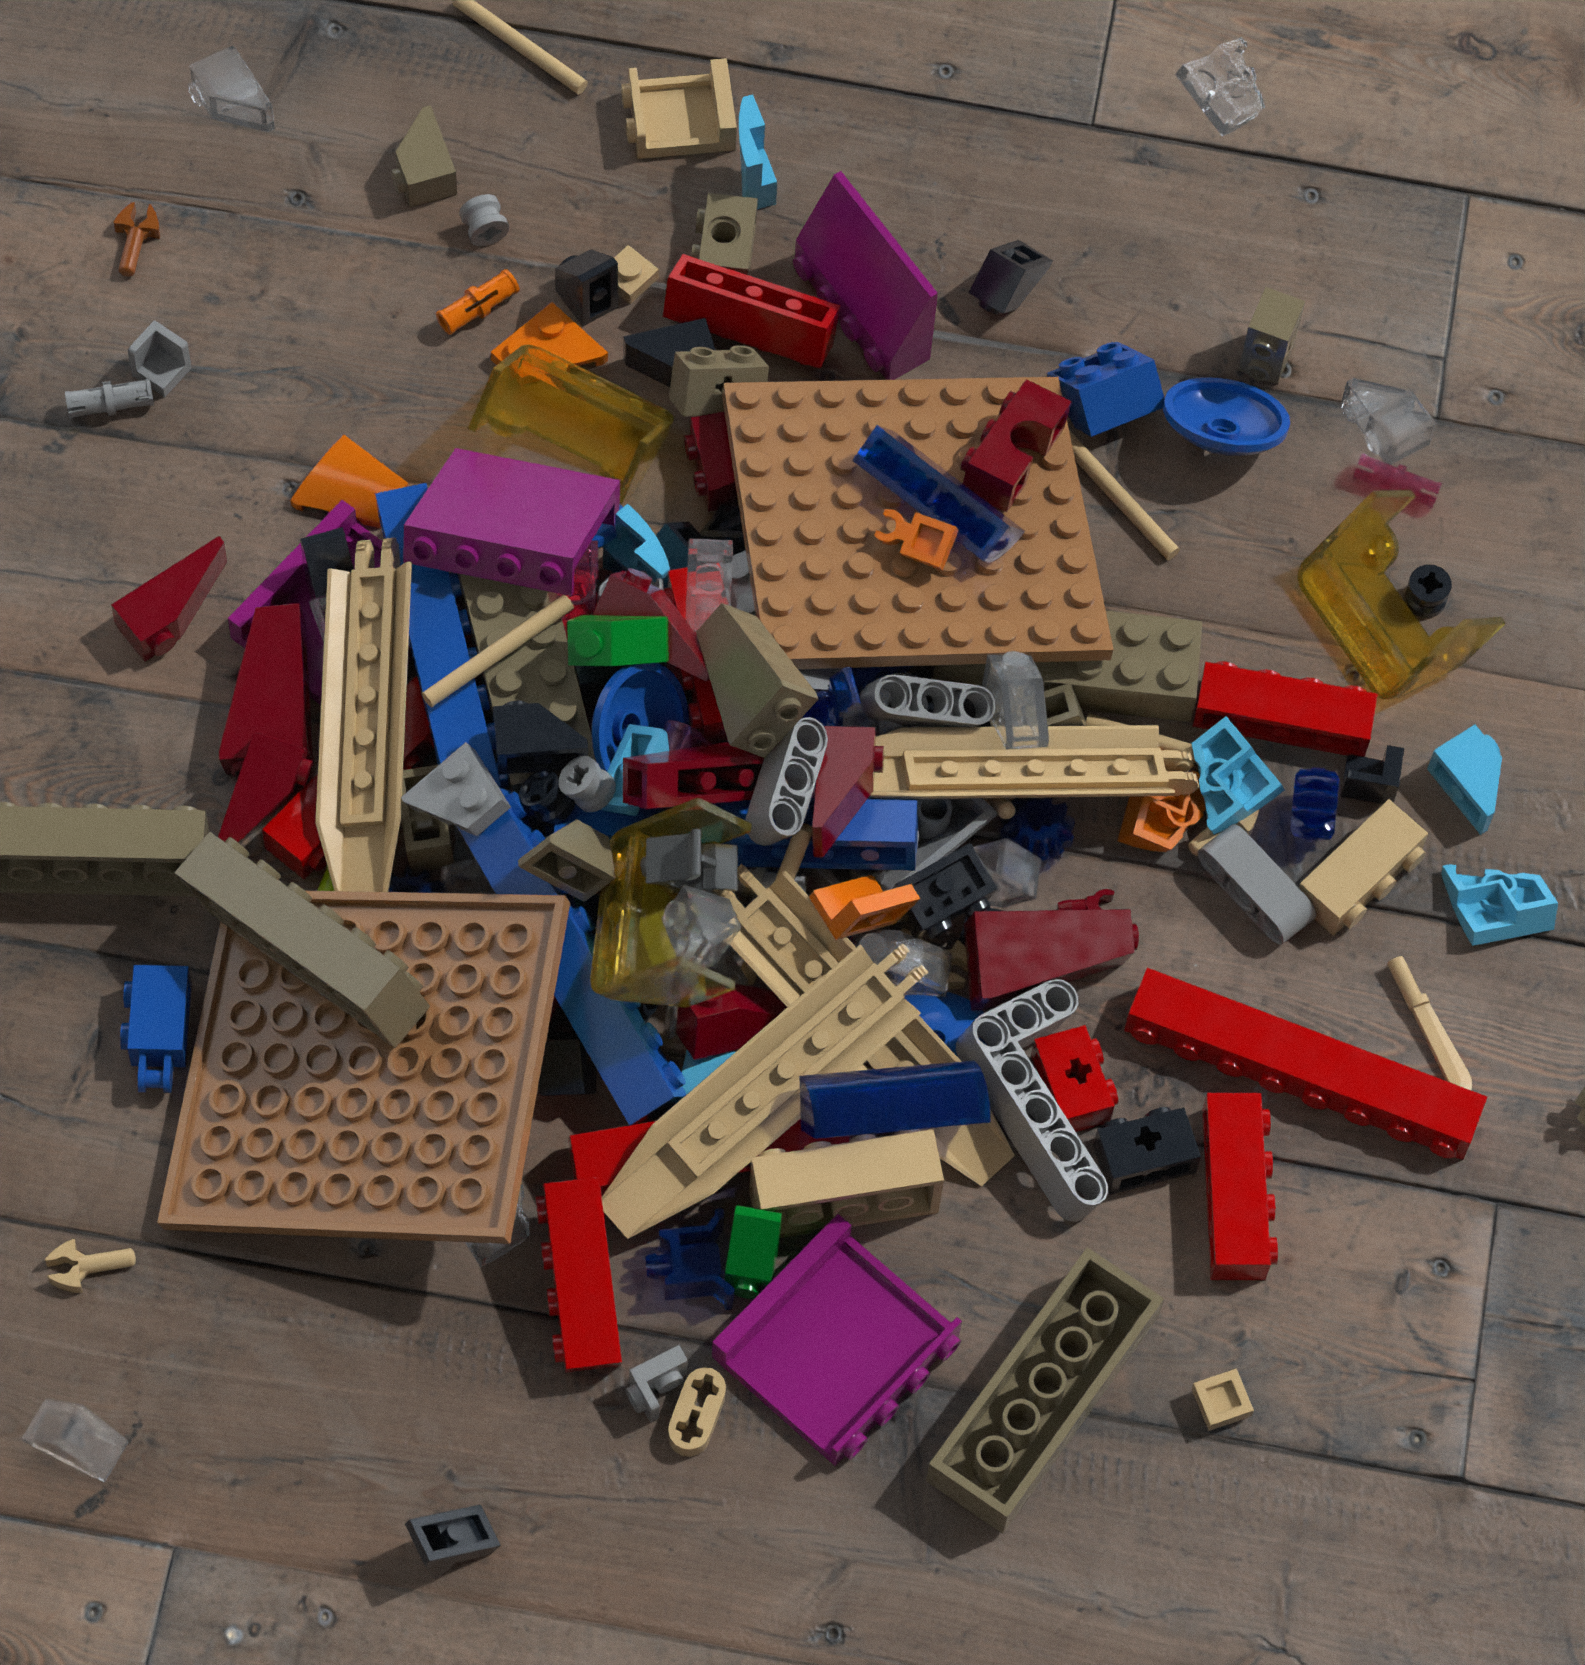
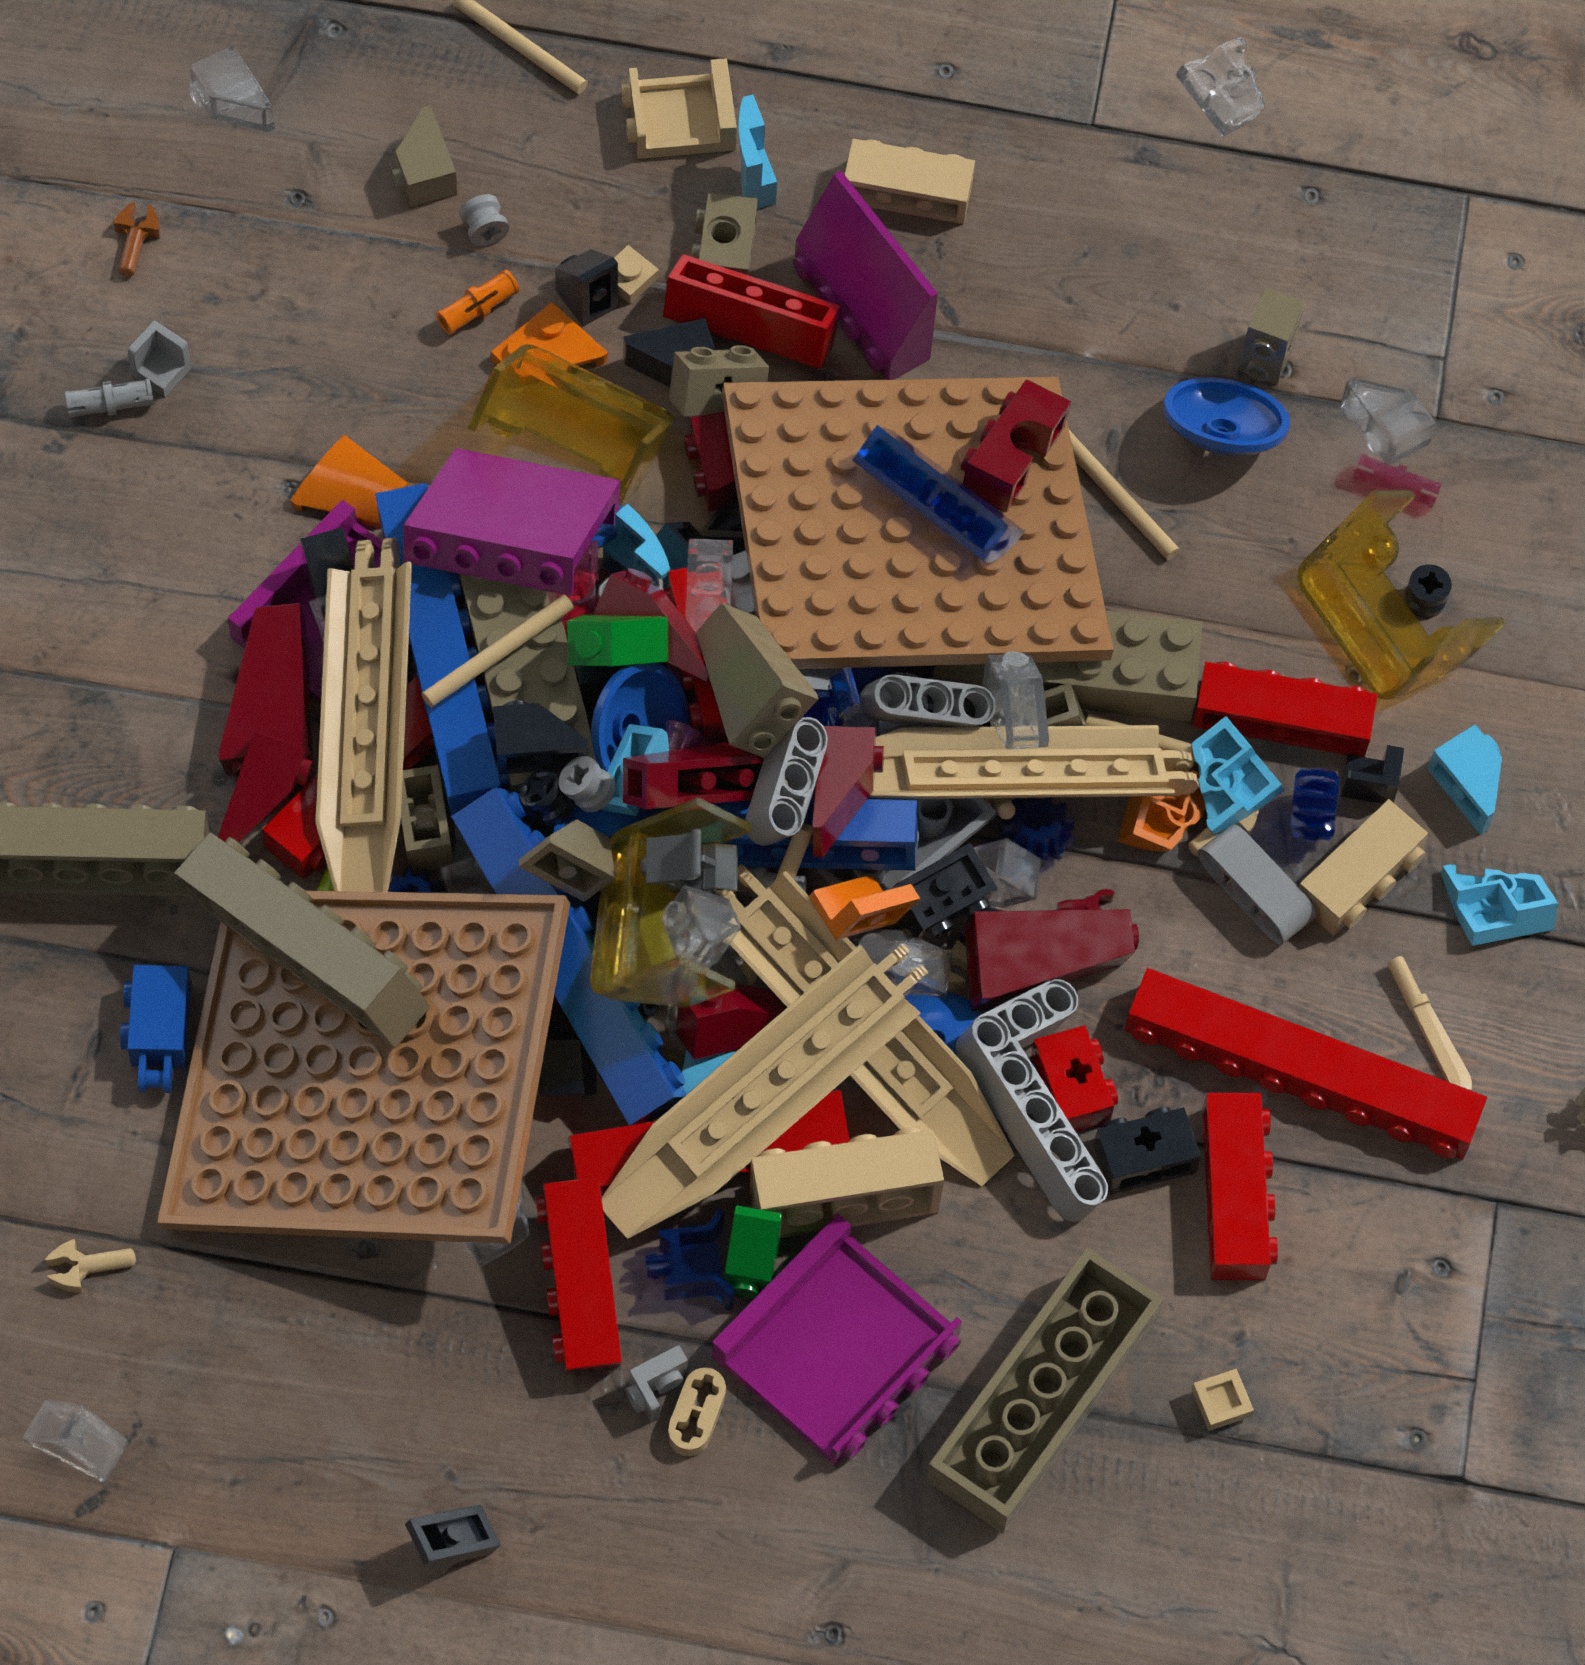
(164, 606): dark red slope -> none
(459, 793): light grey wing -> none
(893, 1099): clear blue brick -> none
(911, 180): none -> tan brick
(923, 540): orange plate -> none
(1008, 276): black slope -> none
(1109, 387): blue slope -> none

